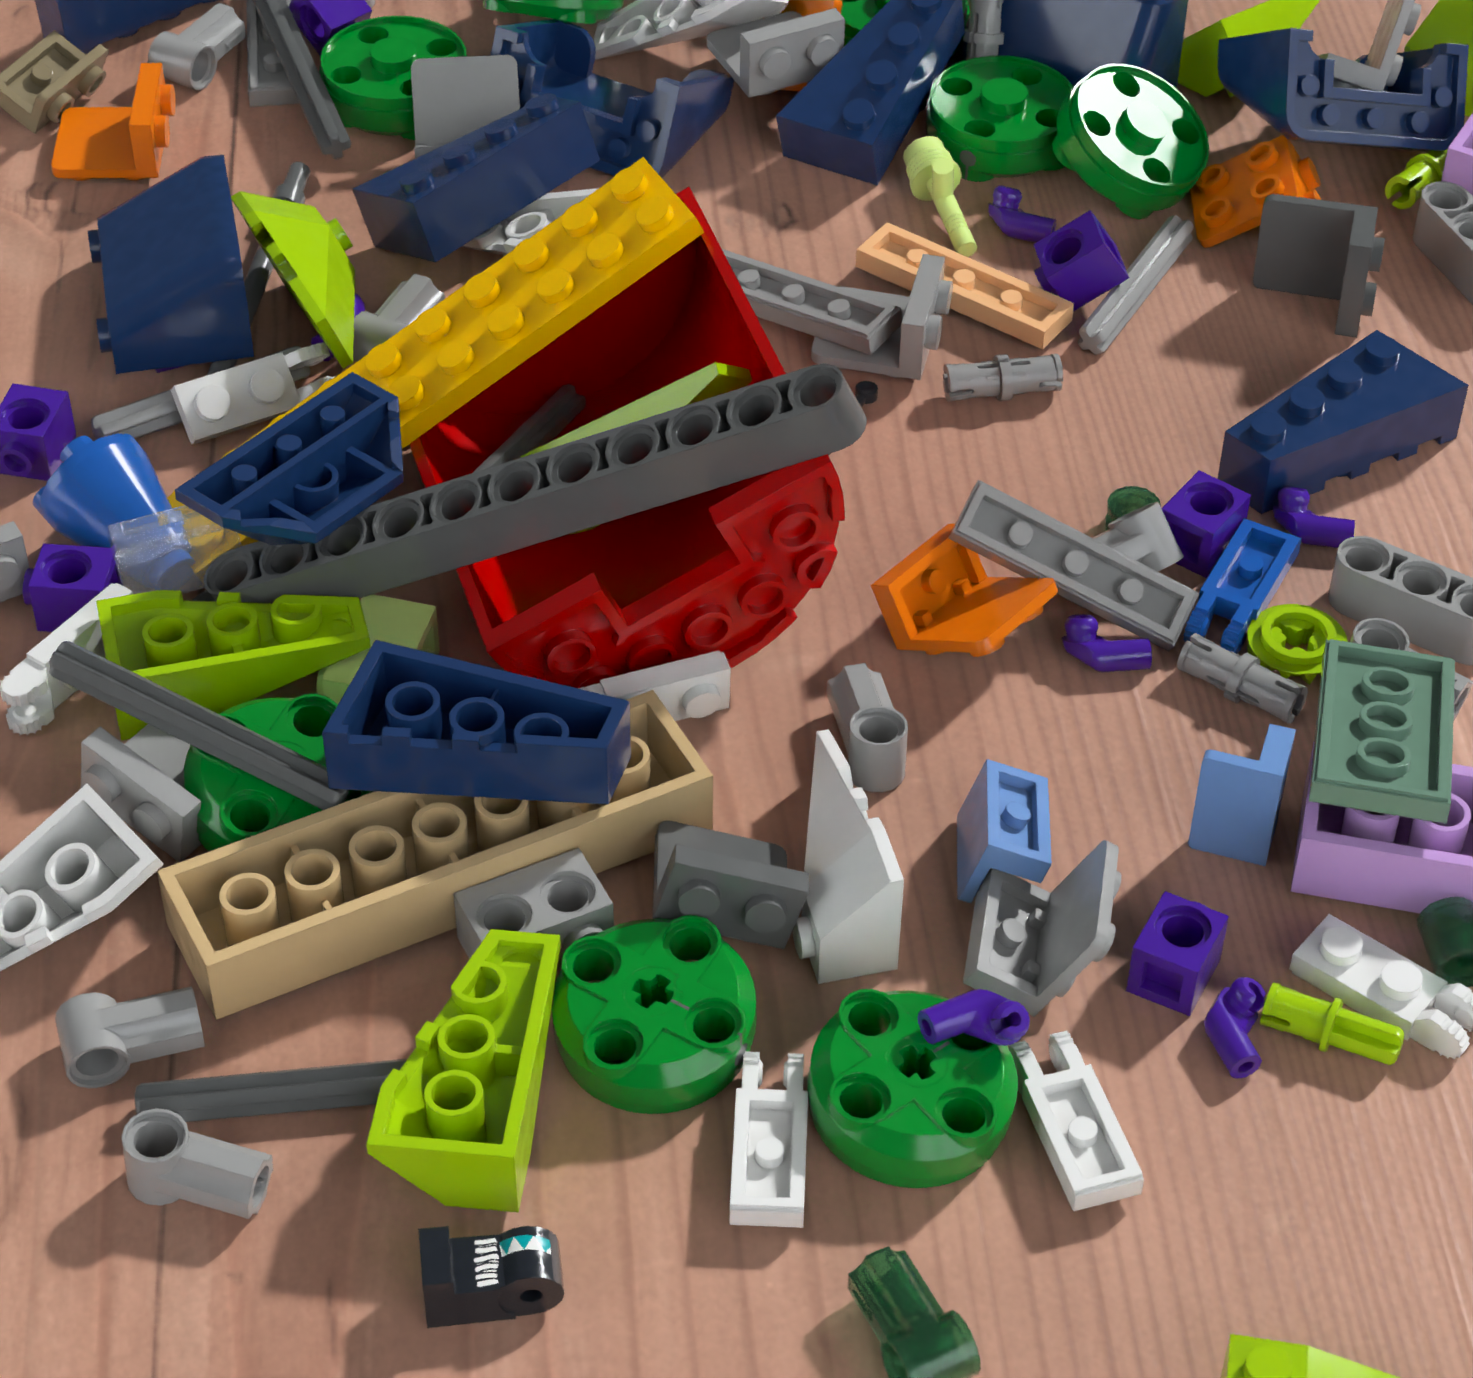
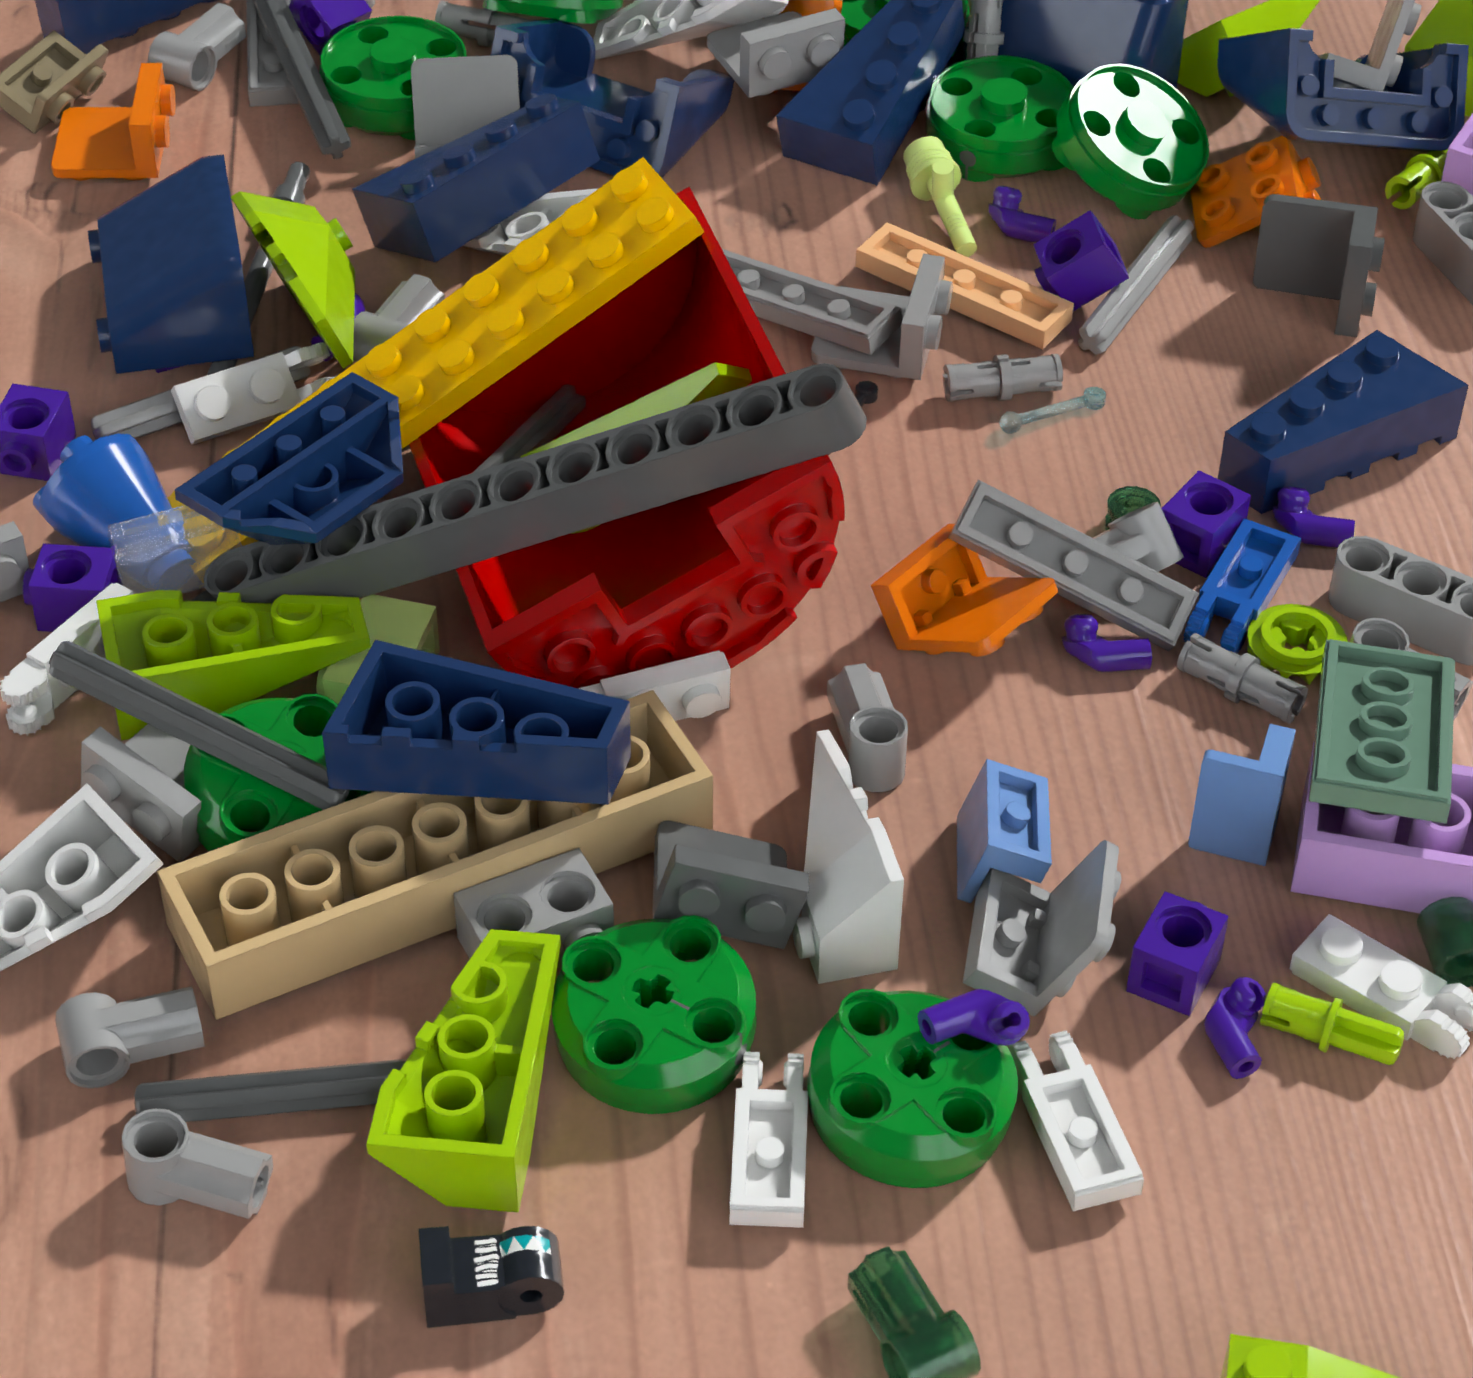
(457, 18): none -> light grey pin
(1093, 399): none -> clear light blue hinge

